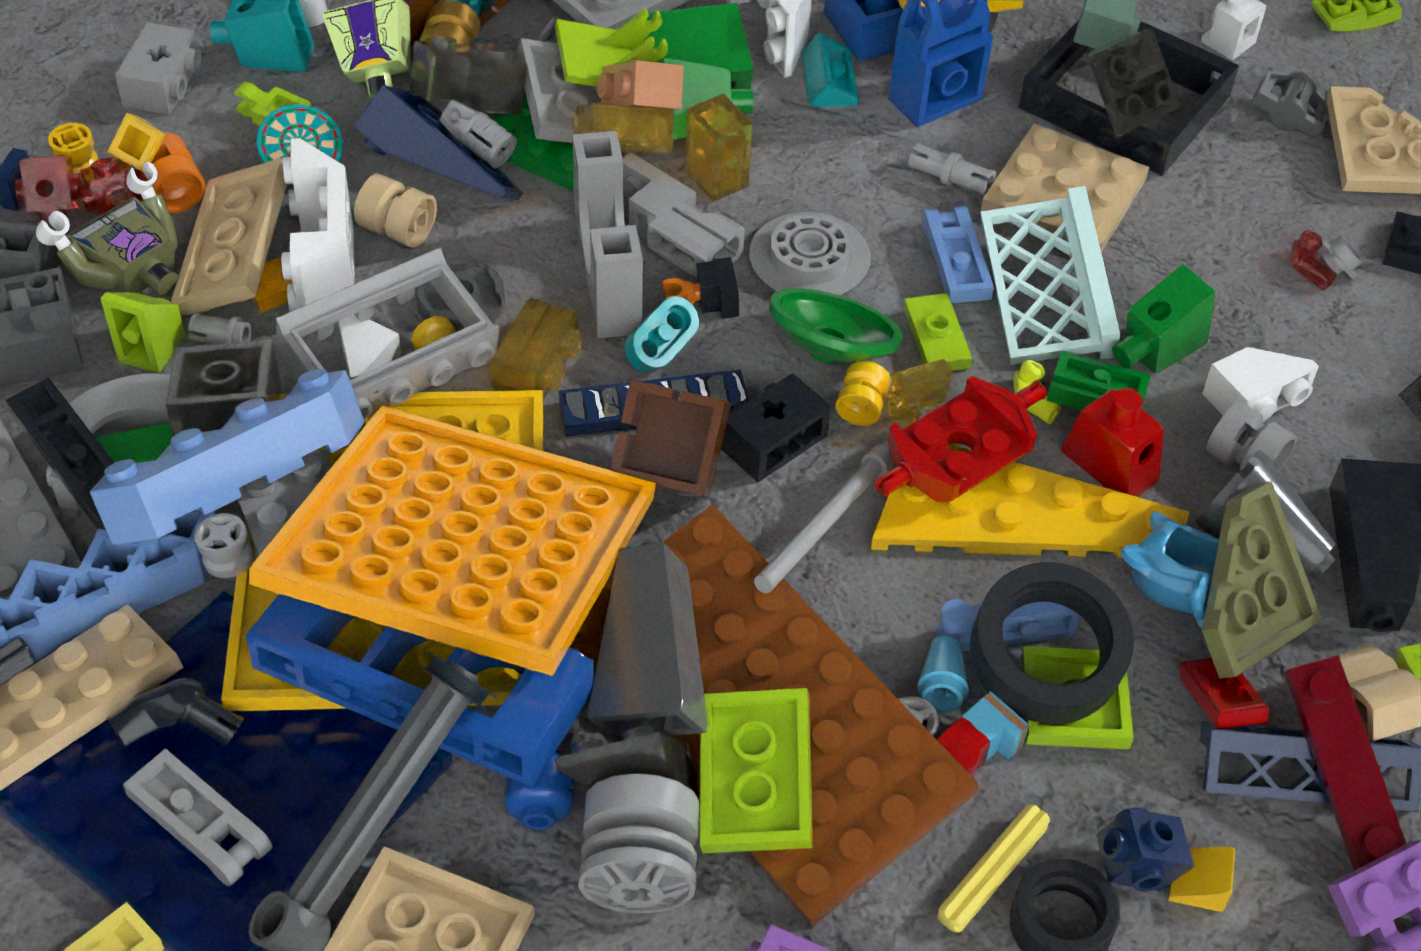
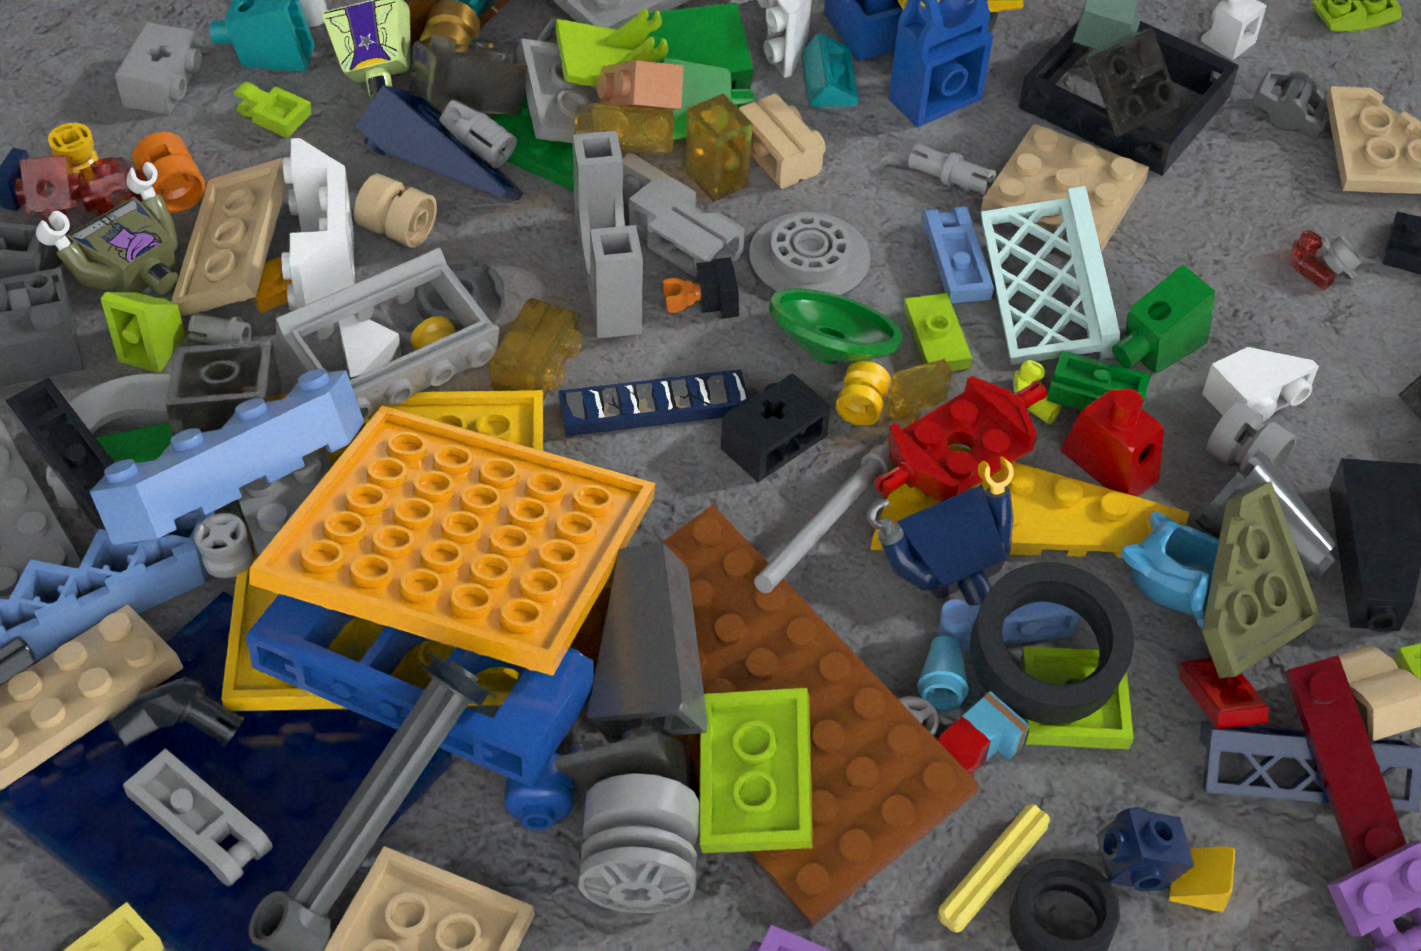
(136, 141): yellow slope -> none
(297, 122): teal tile -> none
(659, 336): plate -> none
(673, 440): reddish brown piece -> none
(783, 141): none -> tan brick
(954, 541): none -> dark blue torso

